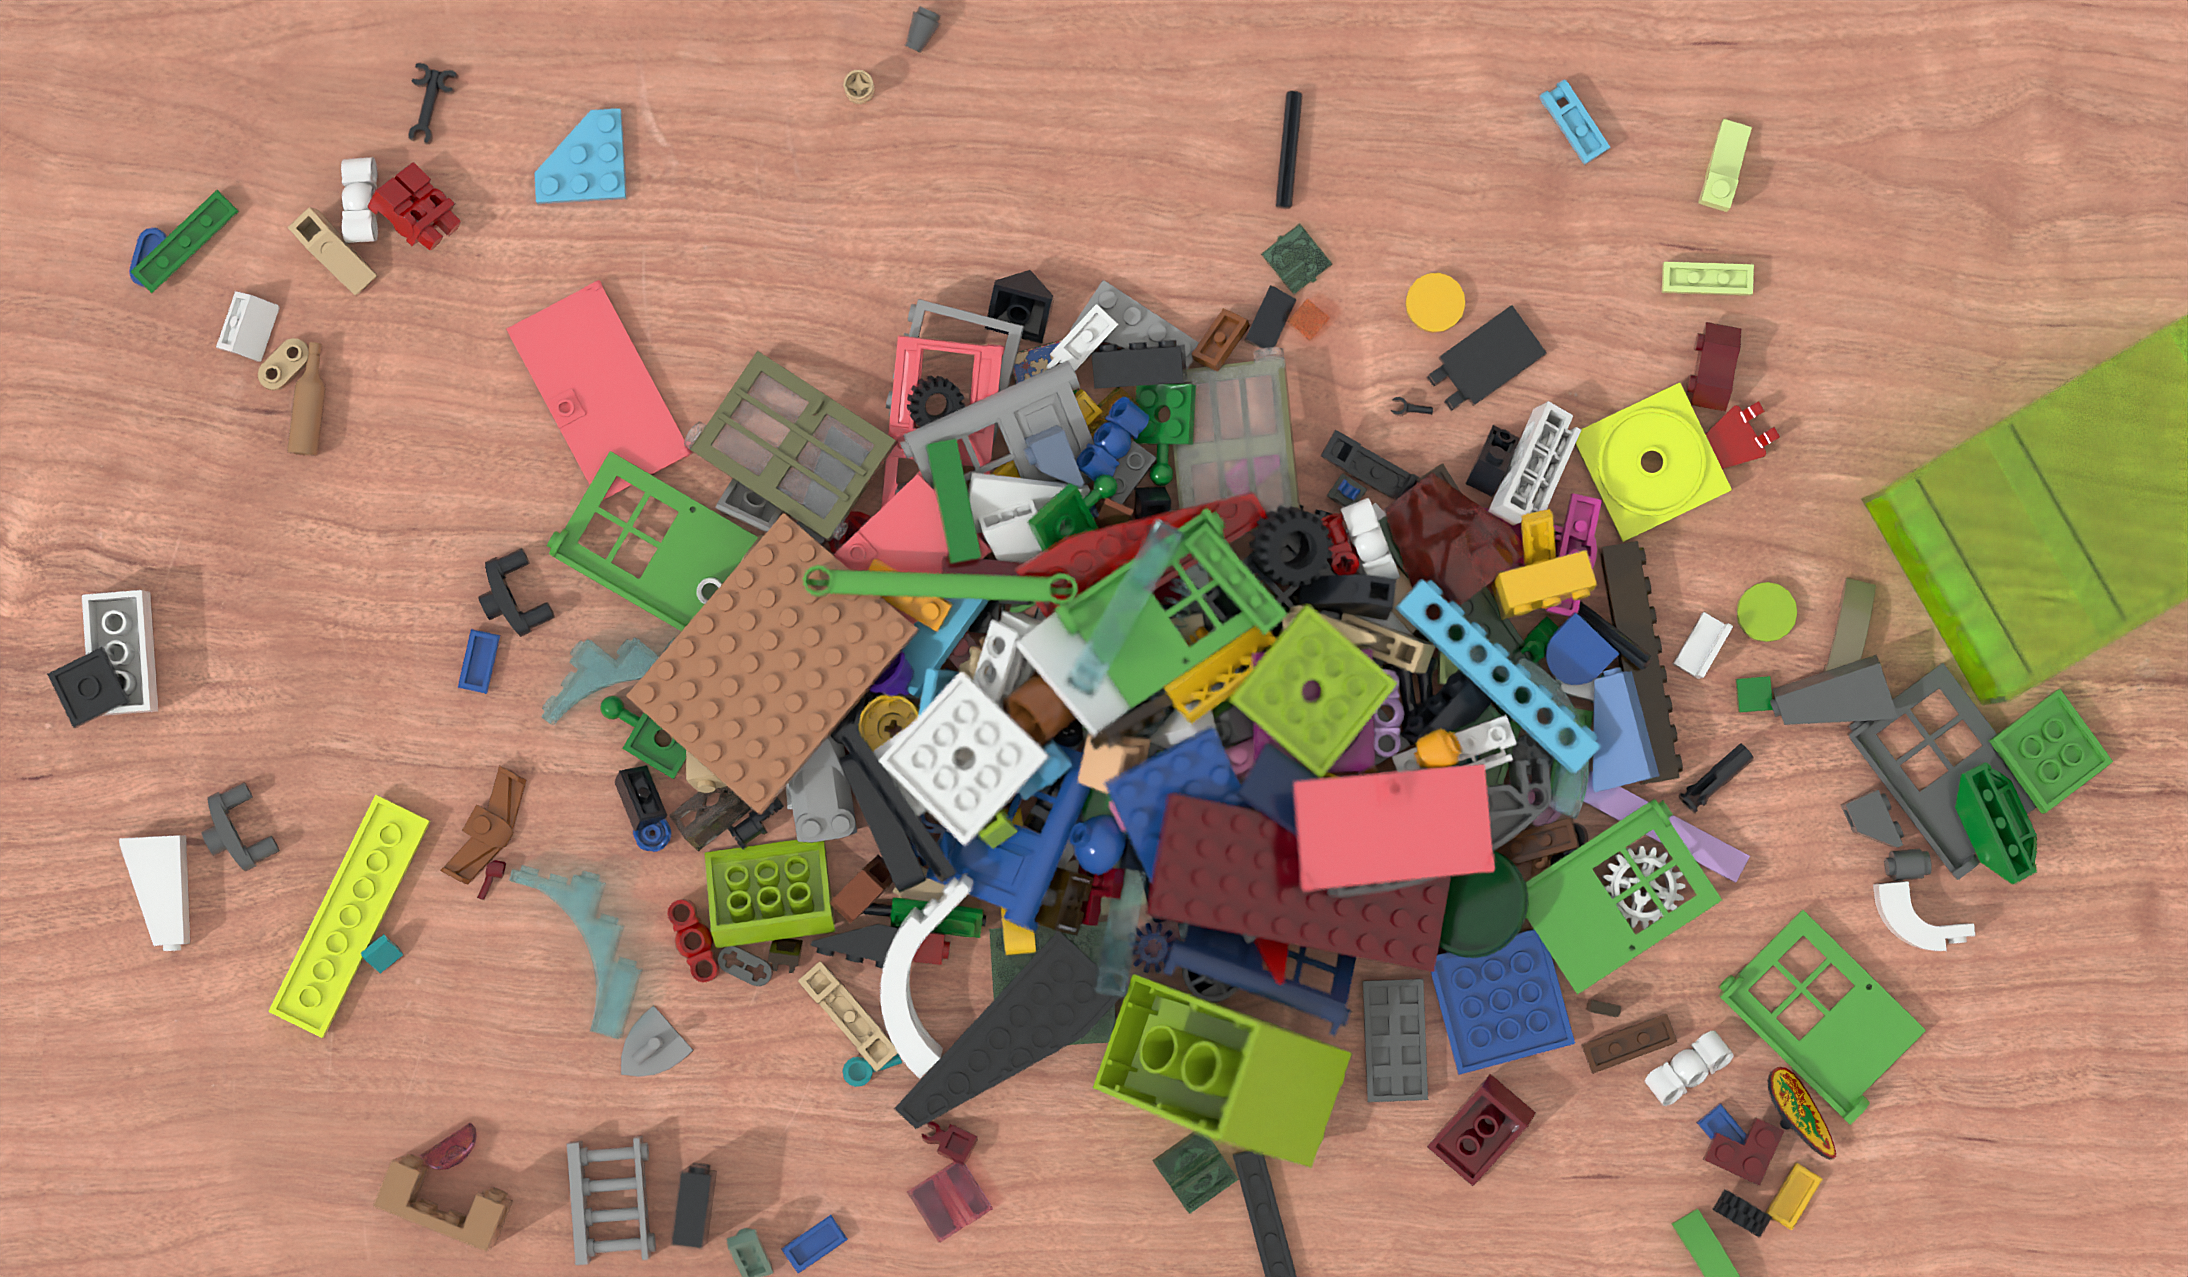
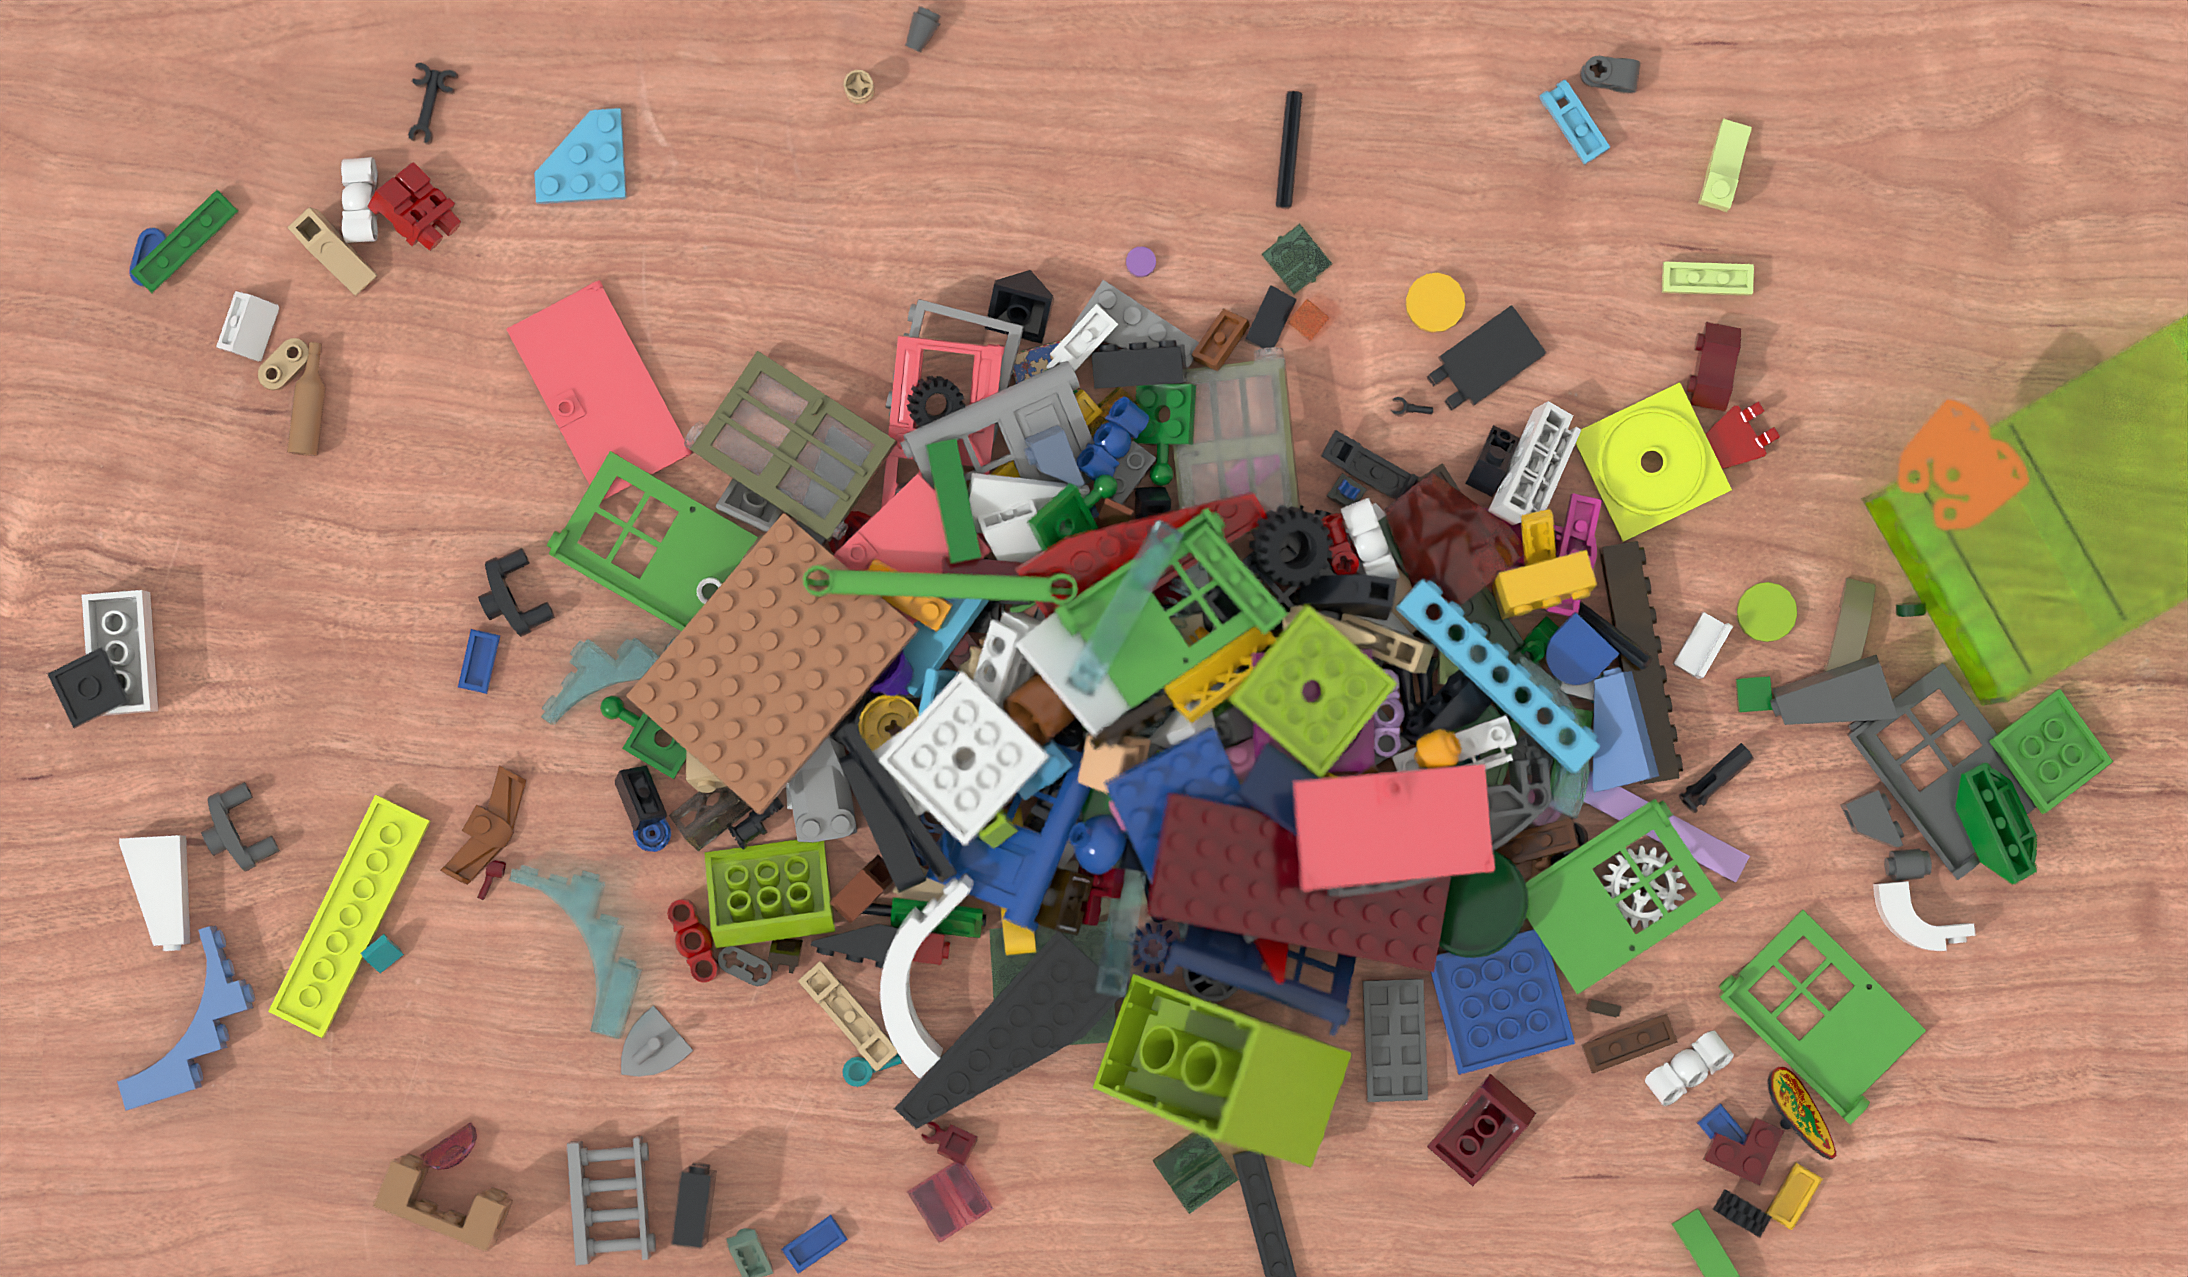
(221, 998): none -> medium blue arch
(1141, 262): none -> medium lavender tile
(1617, 73): none -> dark grey piece
(1910, 609): none -> dark green tile
(1975, 457): none -> orange piece

